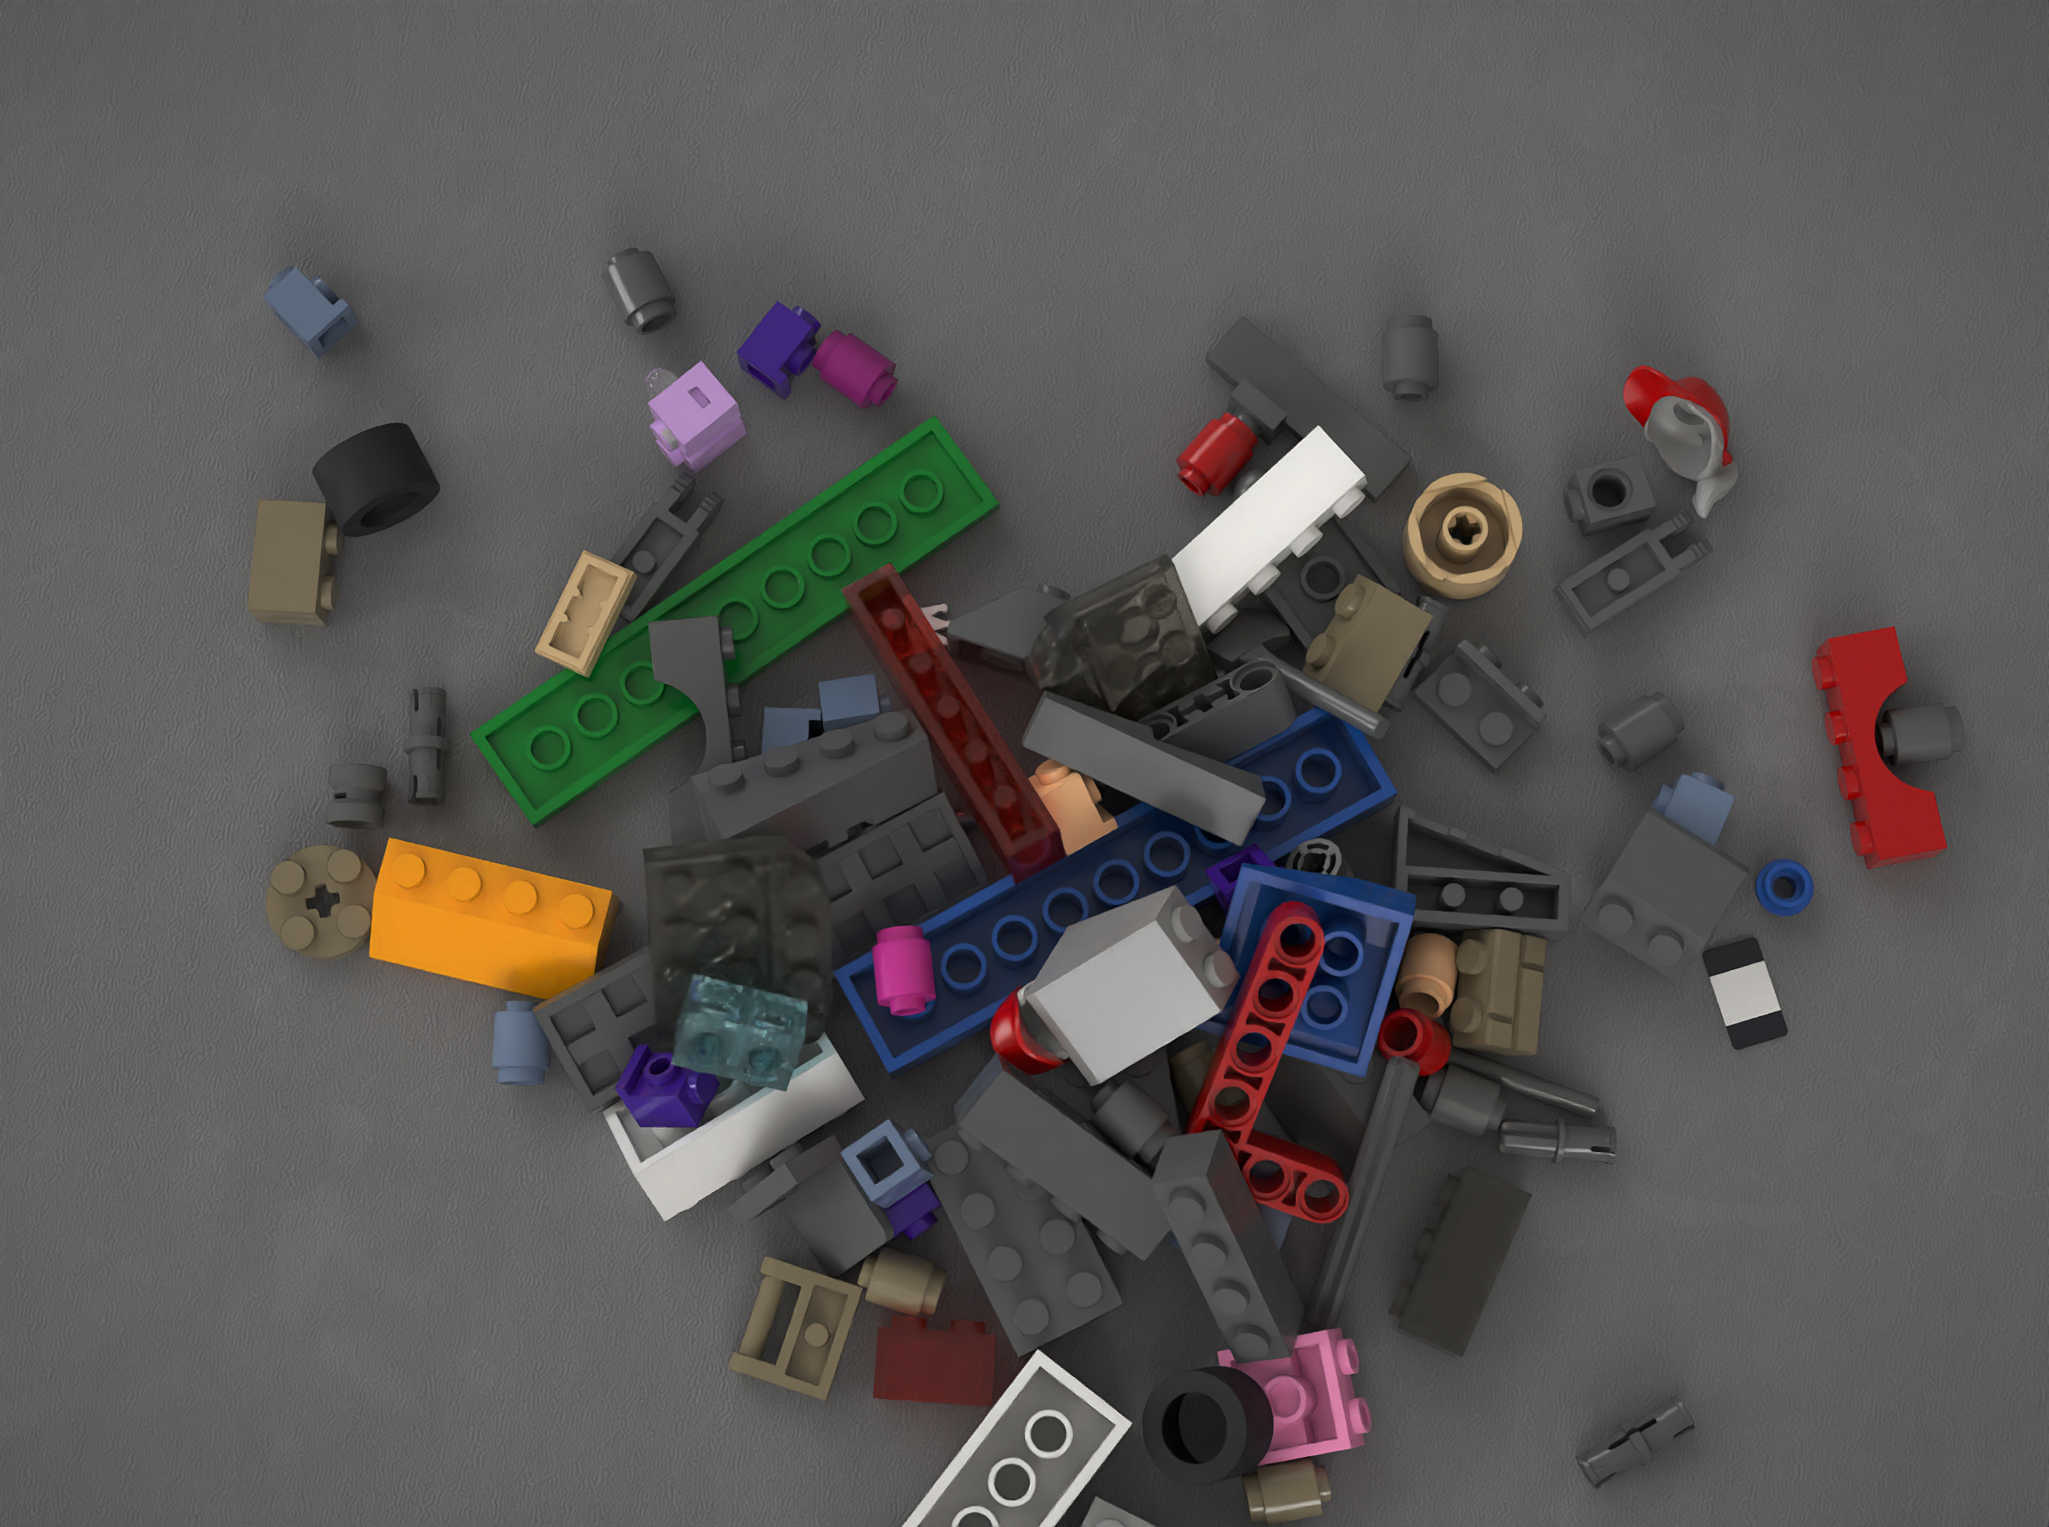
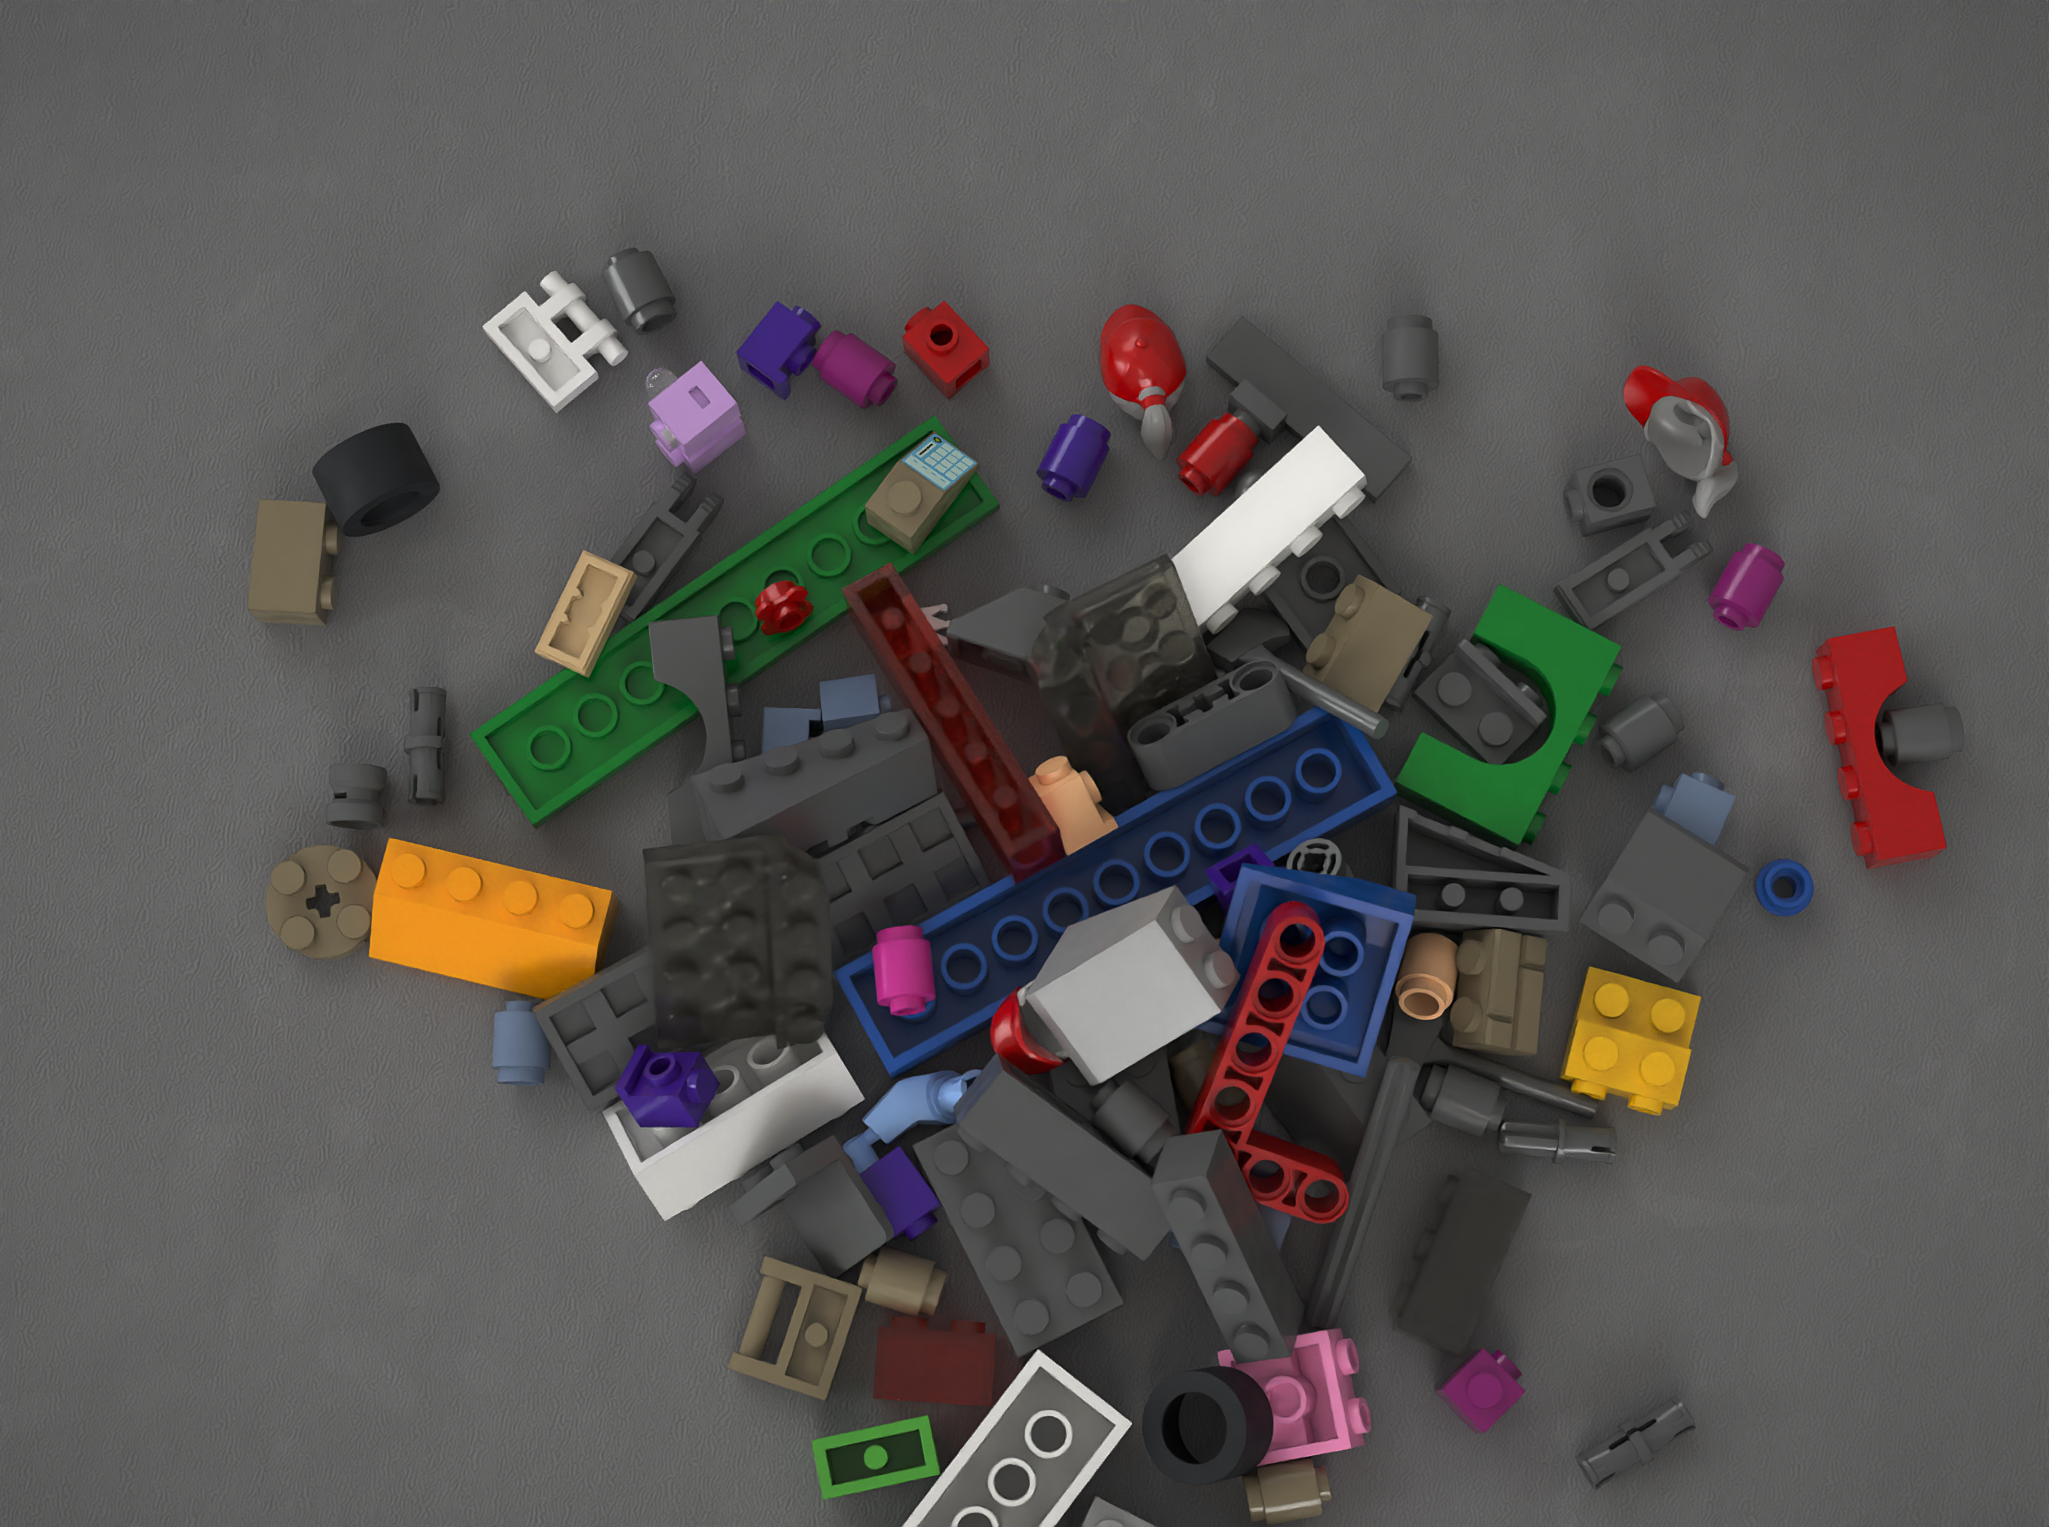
(309, 310): sand blue brick -> none
(543, 352): none -> white plate
(739, 1033): clear light blue brick -> none
(782, 607): none -> red plate
(876, 1457): none -> bright green brick
(889, 1162): sand blue brick -> none
(908, 1102): none -> light blue arm
(919, 491): none -> dark tan slope
(945, 348): none -> red brick
(1074, 458): none -> dark purple brick
(1143, 371): none -> red hair
(1155, 772): dark grey slope -> none
(1416, 1038): red brick -> none
(1479, 511): tan brick -> none
(1482, 1389): none -> magenta brick
(1569, 670): none -> green arch
(1630, 1041): none -> yellow plate
(1745, 993): sticker -> none
(1747, 587): none -> magenta brick

